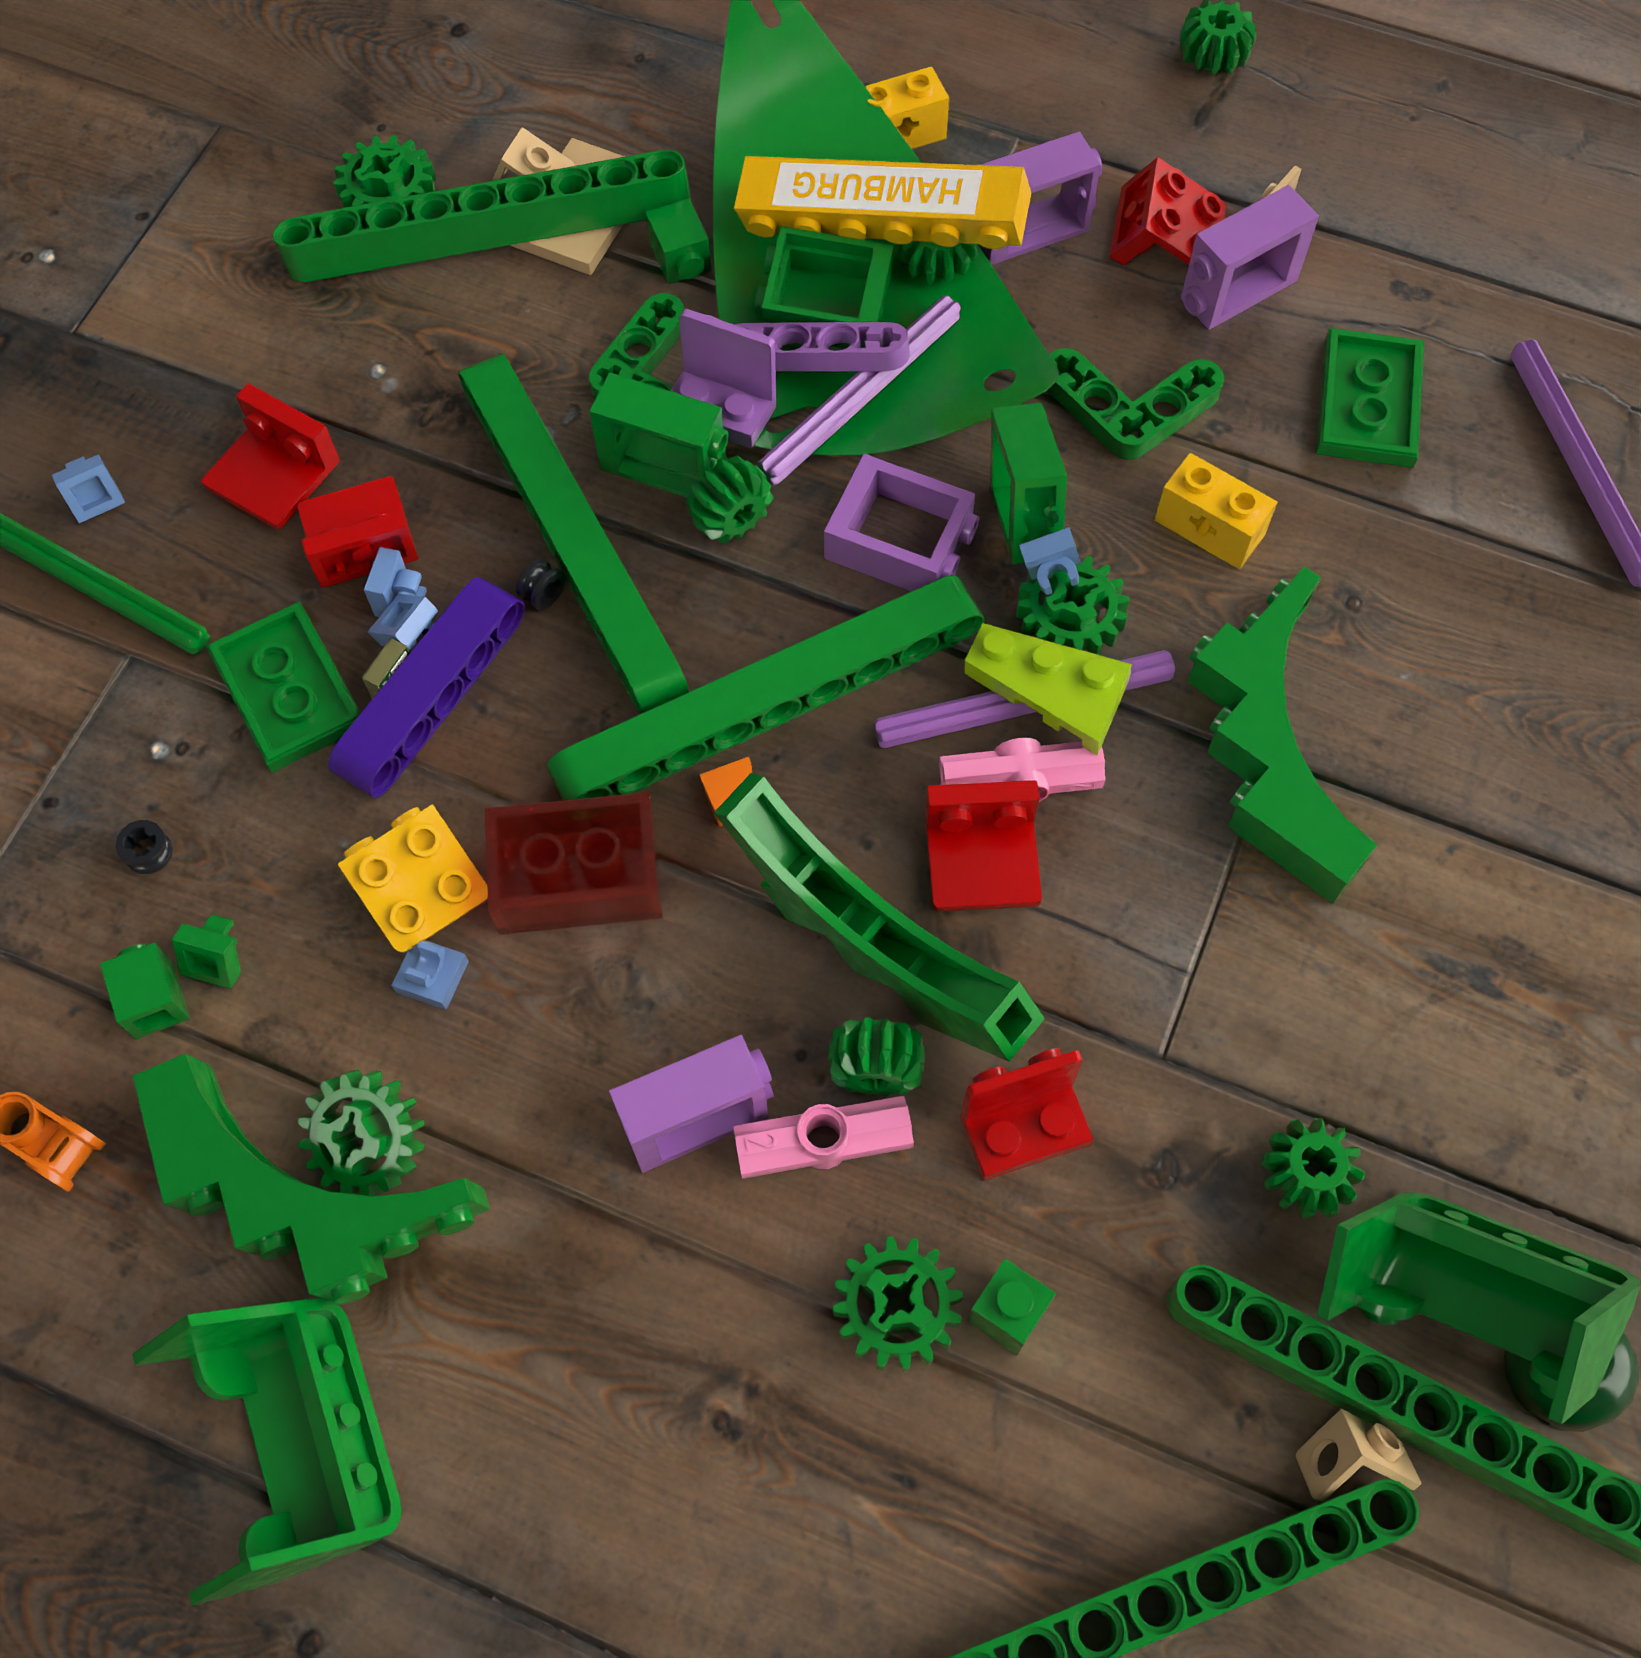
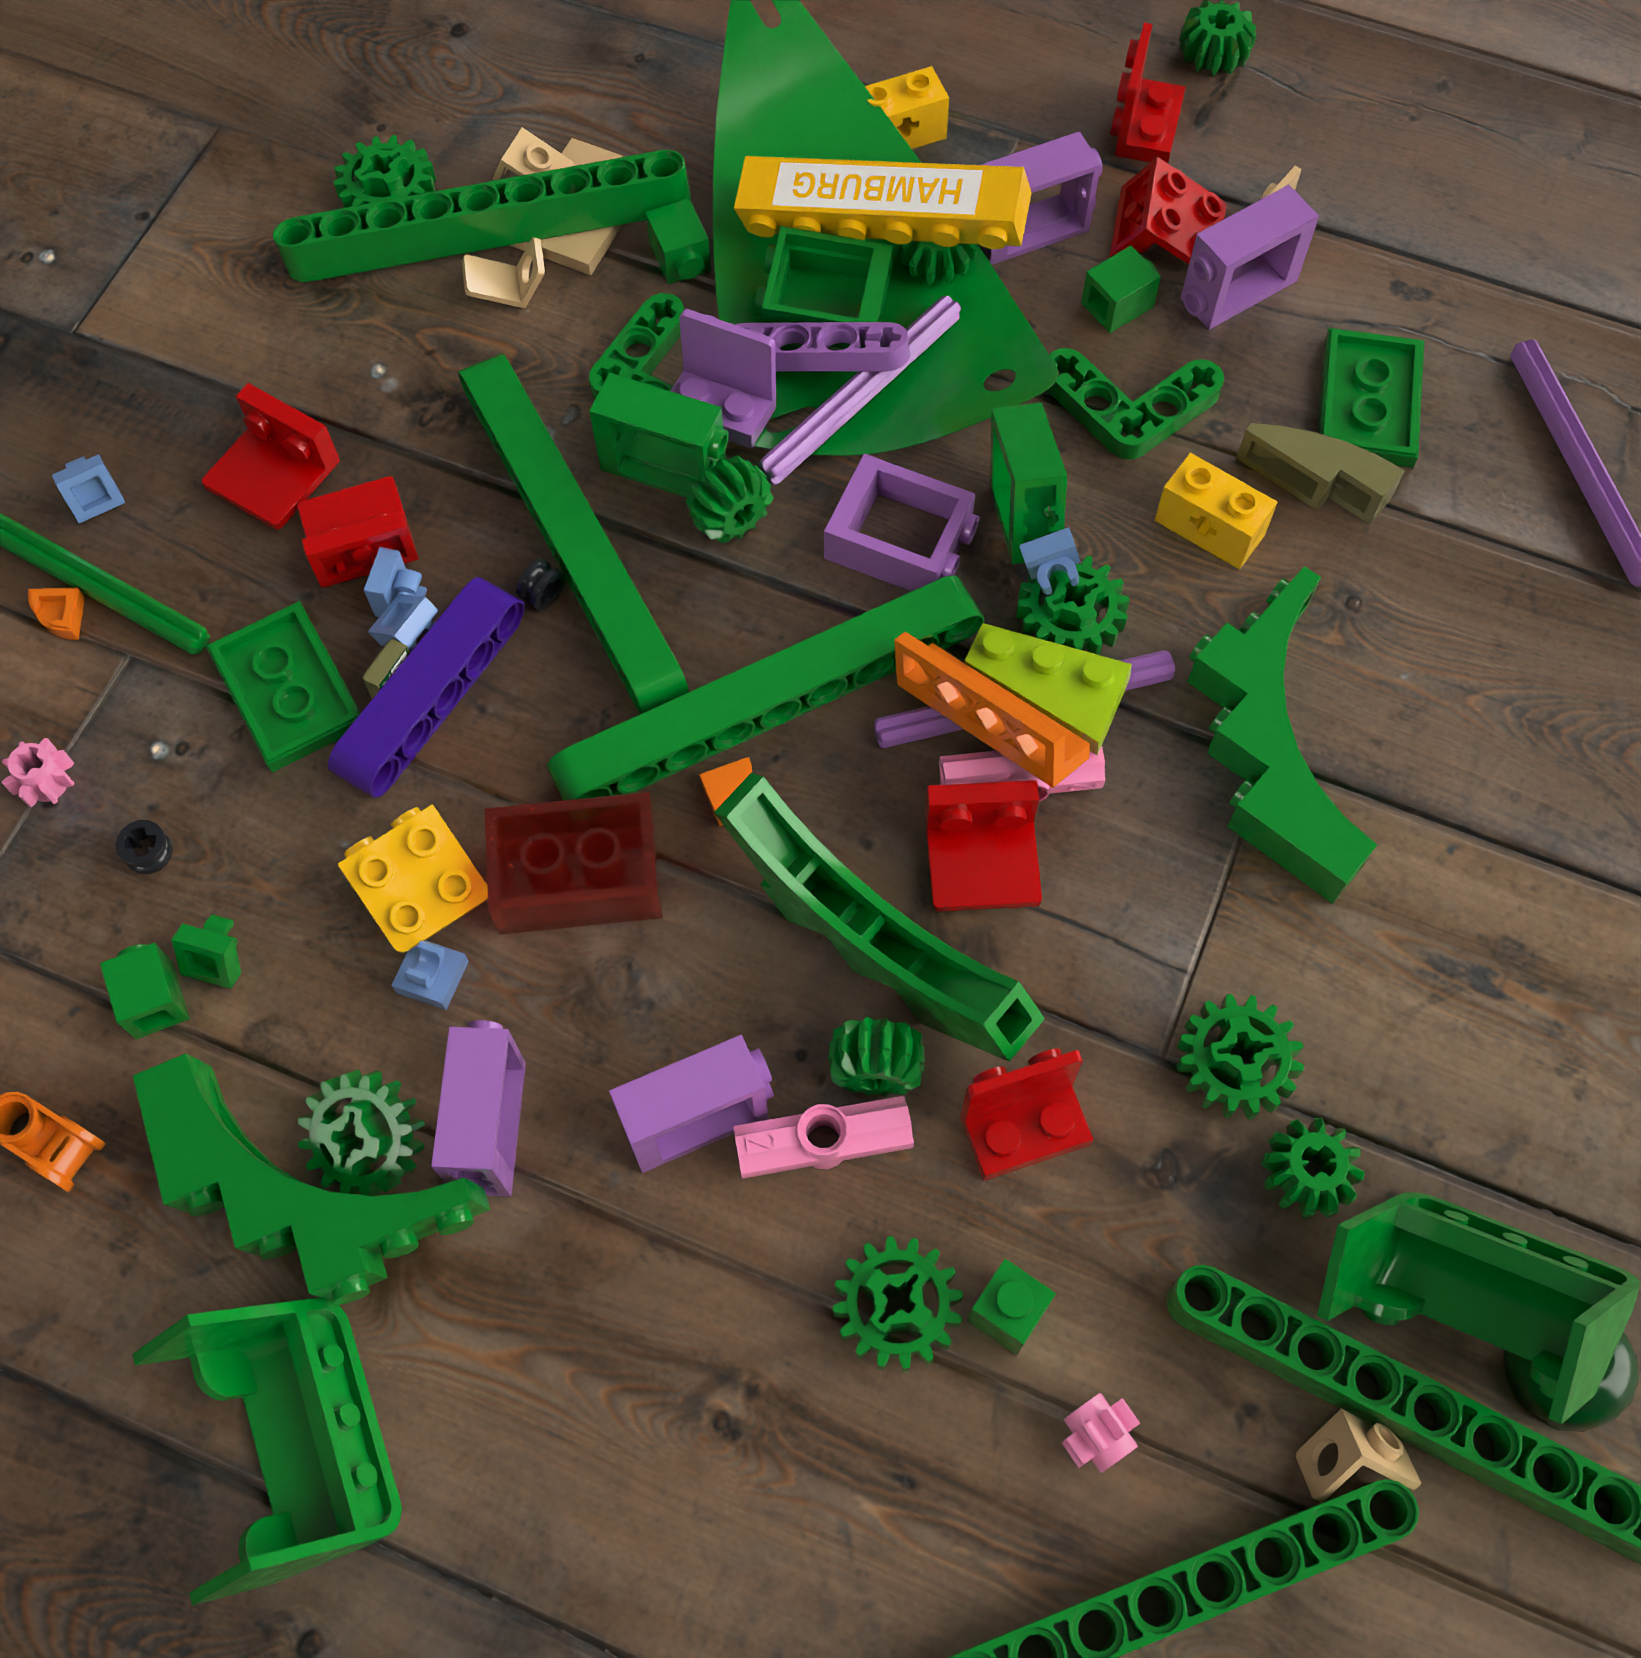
(38, 772): none -> bright pink gear
(58, 610): none -> orange tile
(480, 1107): none -> medium lavender window
(502, 281): none -> tan bracket
(988, 711): none -> orange fence
(1100, 1433): none -> bright pink gear
(1120, 289): none -> green brick
(1150, 108): none -> red bracket
(1253, 1036): none -> green gear
(1320, 468): none -> olive slope

